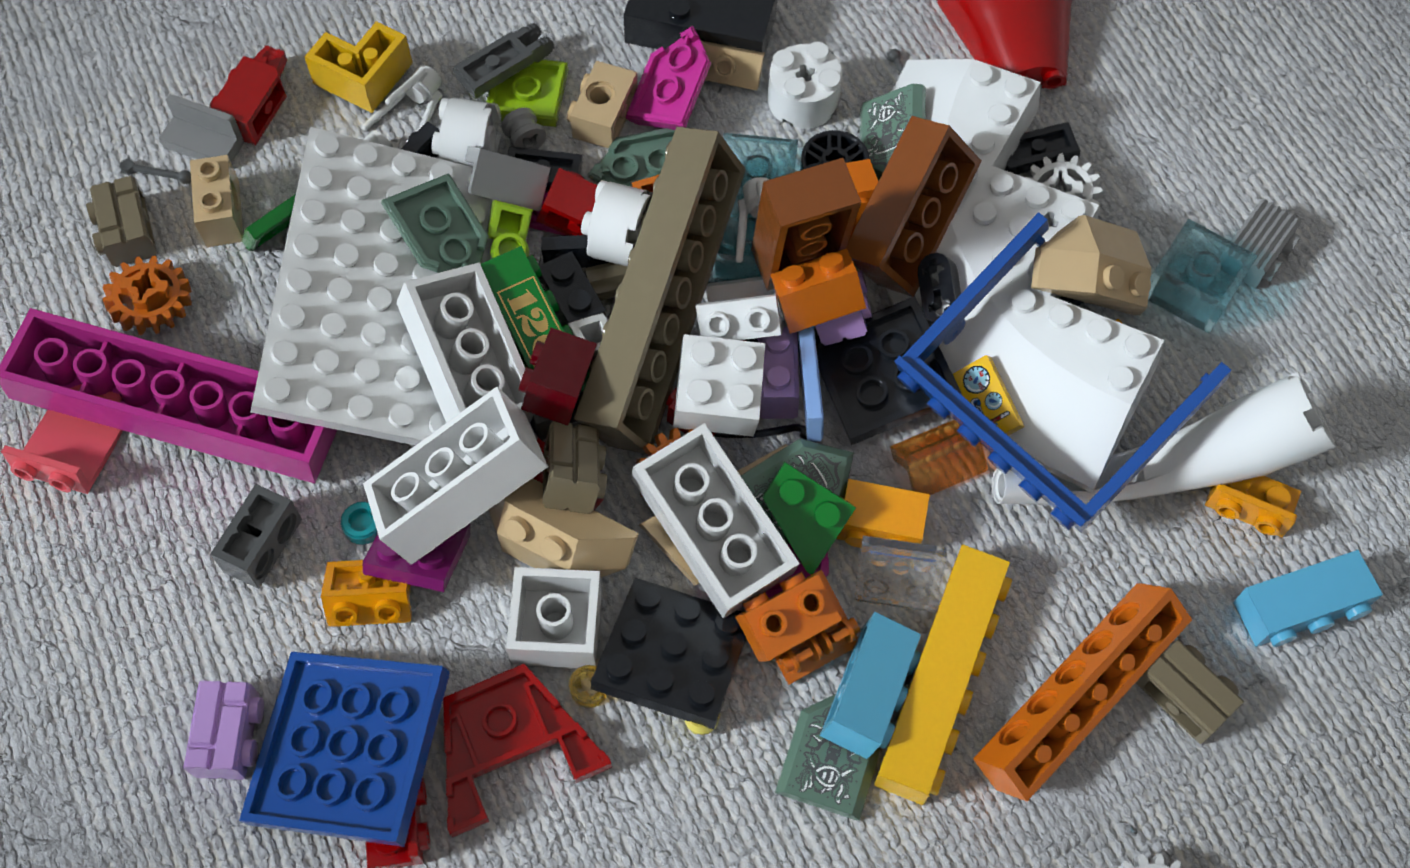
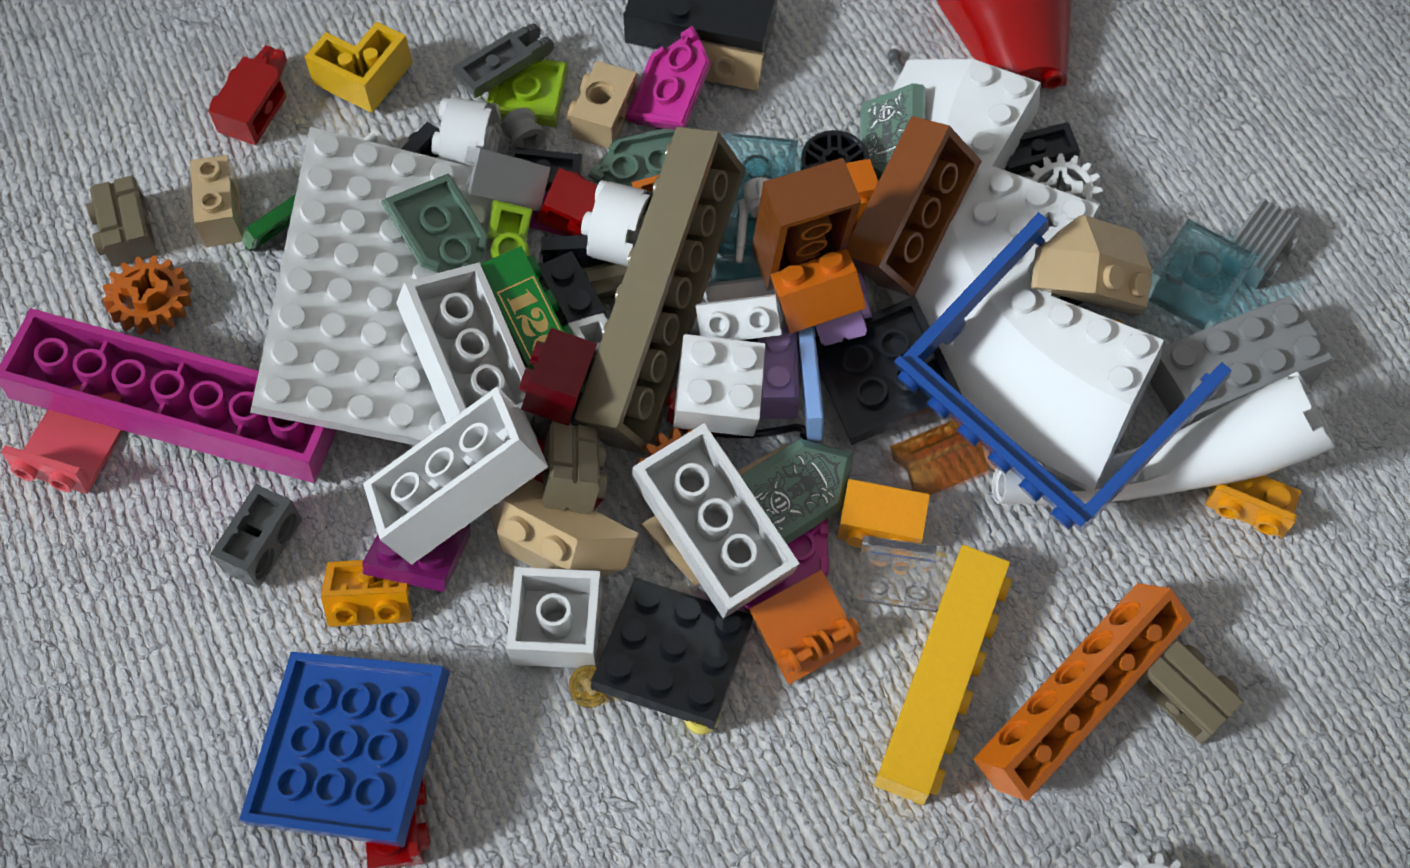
(128, 167): dark grey hinge -> none
(200, 130): light grey panel -> none
(223, 730): lavender brick -> none
(359, 524): teal tile -> none
(420, 87): white plant -> none
(501, 724): red wing -> none
(787, 617): orange brick -> none
(804, 85): white brick -> none
(806, 514): green wing -> none
(823, 771): sand green tile -> none
(872, 686): medium azure brick -> none
(931, 289): black beam -> none
(987, 392): yellow tile -> none
(1254, 345): none -> light grey brick
(1308, 599): medium azure brick -> none

